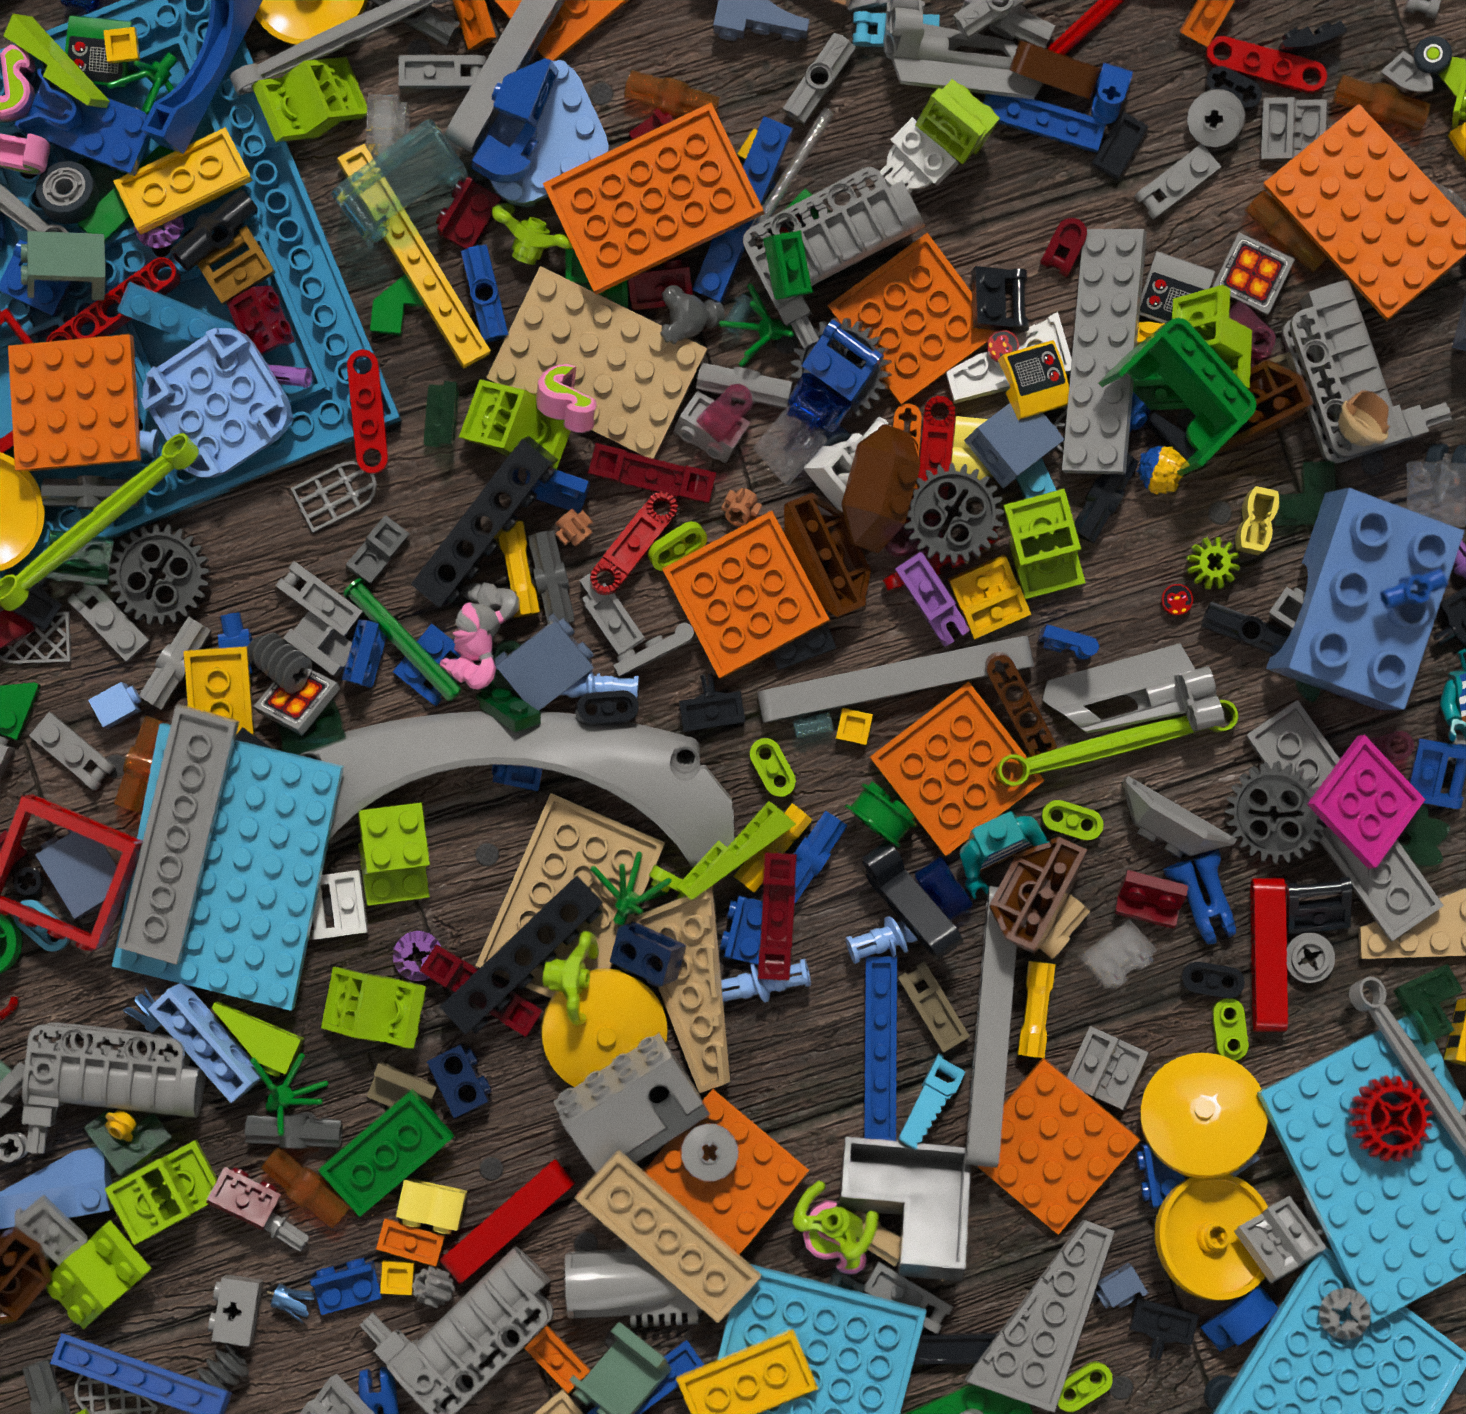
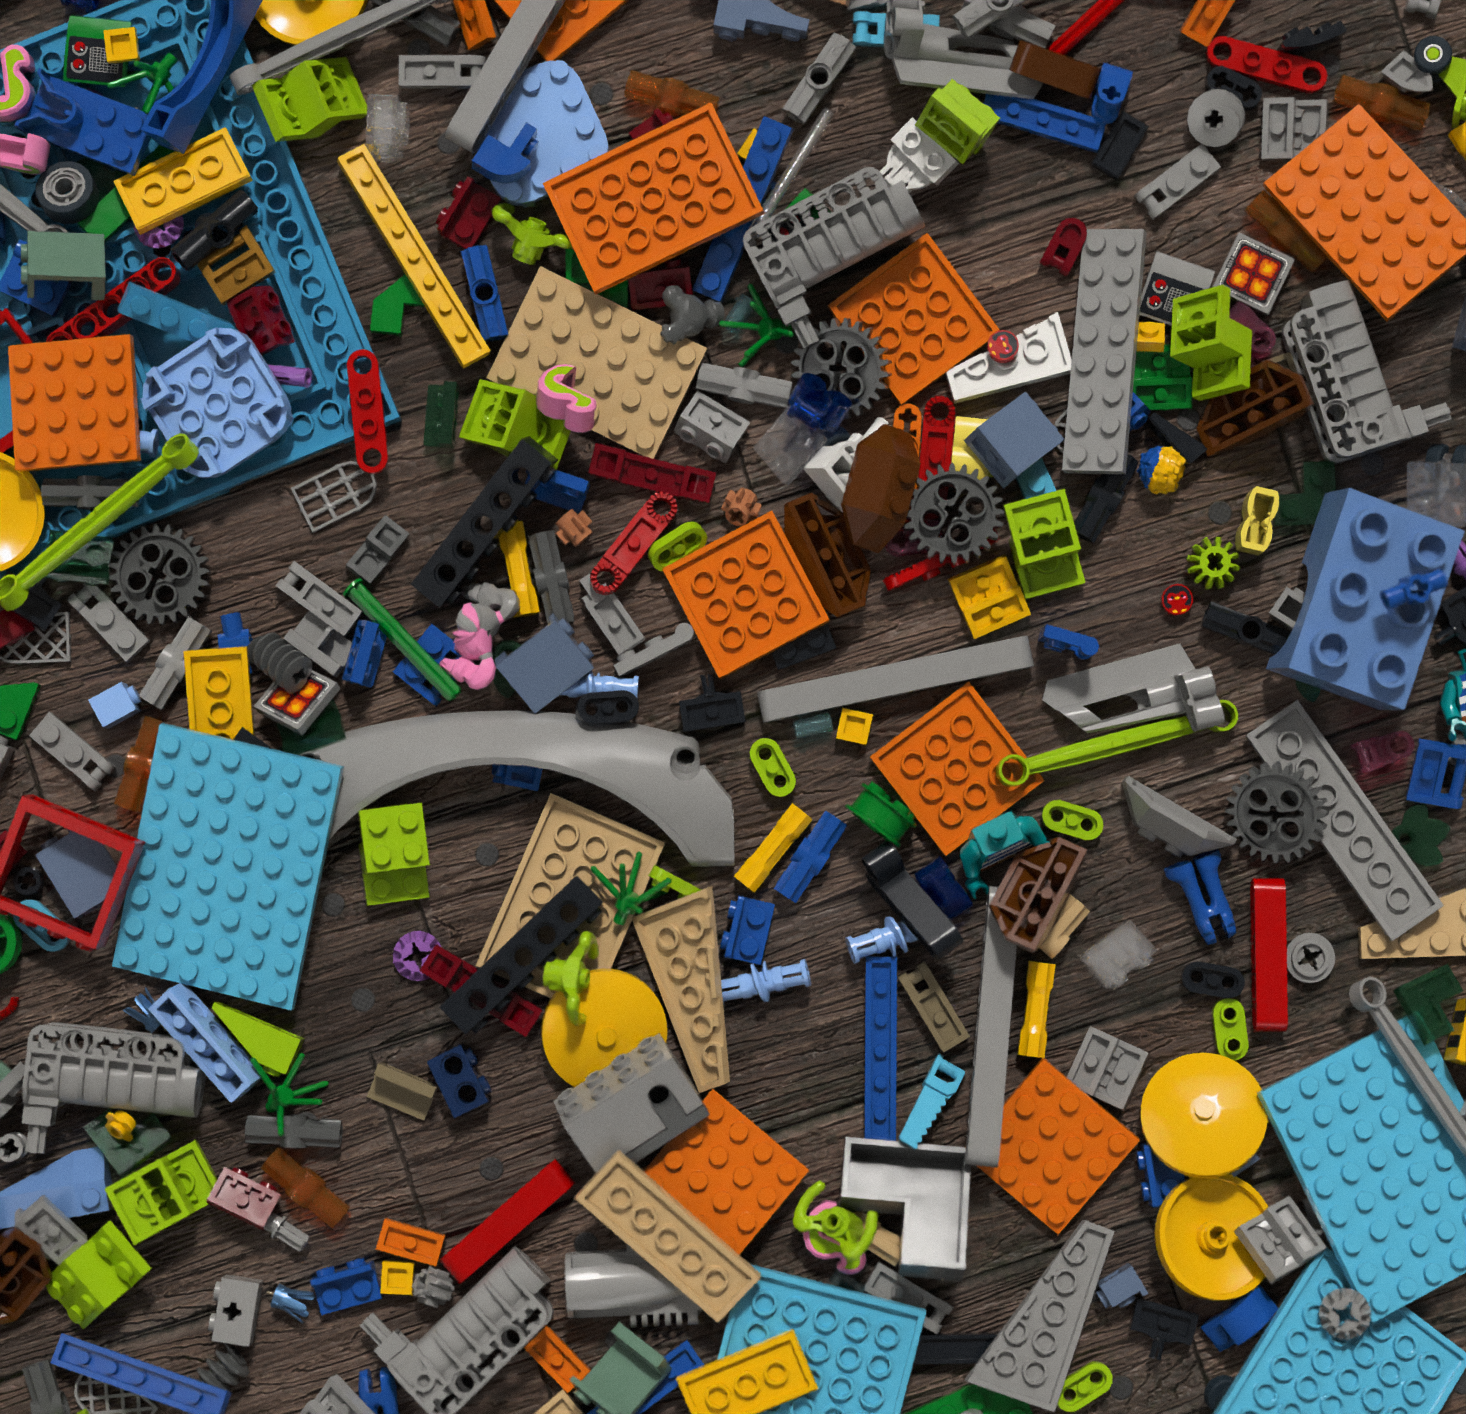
(60, 67): lime slope -> none
(178, 834): light grey plate -> none
(347, 906): white plate -> none
(373, 1007): lime bracket -> none
(386, 1152): green plate -> none
(397, 180): clear light blue windscreen -> none
(431, 1205): light yellow brick -> none
(508, 708): dark green plate -> none
(526, 91): blue slope -> none
(648, 947): dark blue brick -> none
(721, 416): clear pink piece -> none
(721, 860): lime slope -> none
(726, 1152): light grey piece -> none
(777, 916): dark red slope -> none
(787, 265): green slope -> none
(838, 370): blue plate -> none
(931, 597): medium lavender plate -> none
(990, 299): black plate -> none
(1023, 705): reddish brown beam -> none
(1035, 379): slope -> none
(1150, 899): dark red bracket -> none
(1198, 379): green windscreen -> none
(1319, 913): black plate -> none
(1364, 419): piece -> none
(1366, 802): dark pink plate -> none
(1410, 1104): red gear -> none

